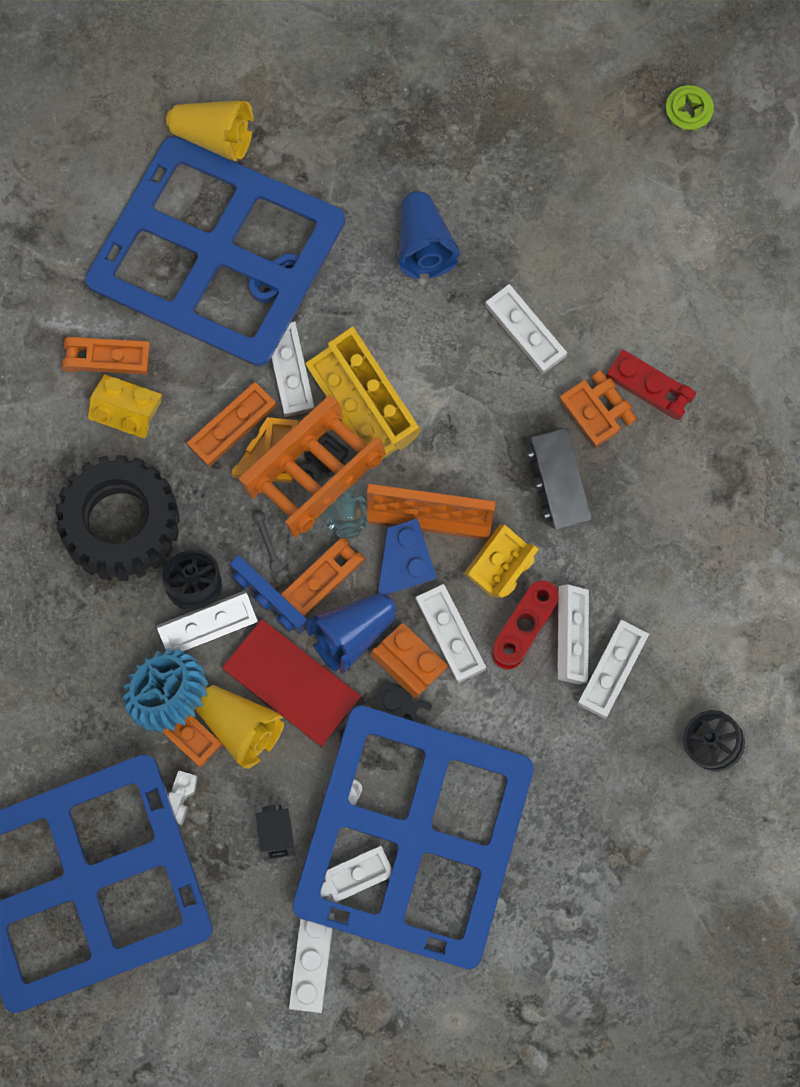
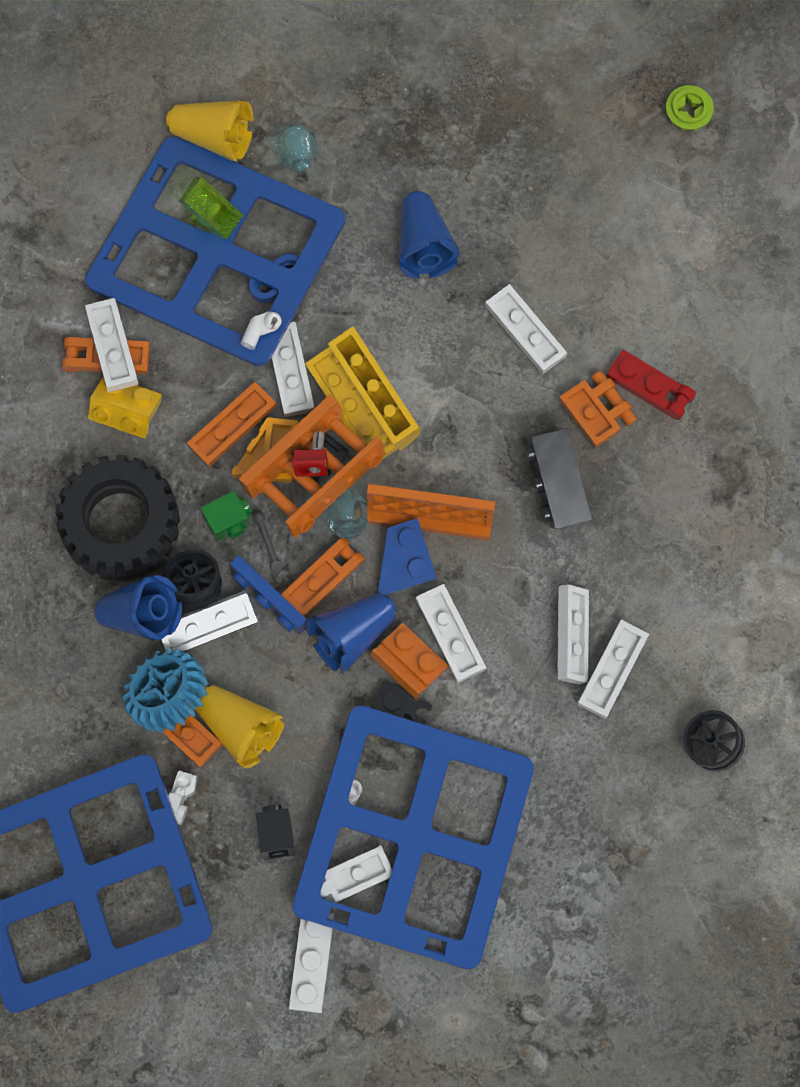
(111, 345): none -> white plate
(141, 608): none -> blue cone
(210, 208): none -> clear neon green slope
(227, 516): none -> green brick
(259, 326): none -> white arm
(291, 683): red tile -> none
(297, 148): none -> clear light blue head
(313, 461): none -> red piece
(501, 562): yellow bracket -> none
(533, 610): red piece -> none

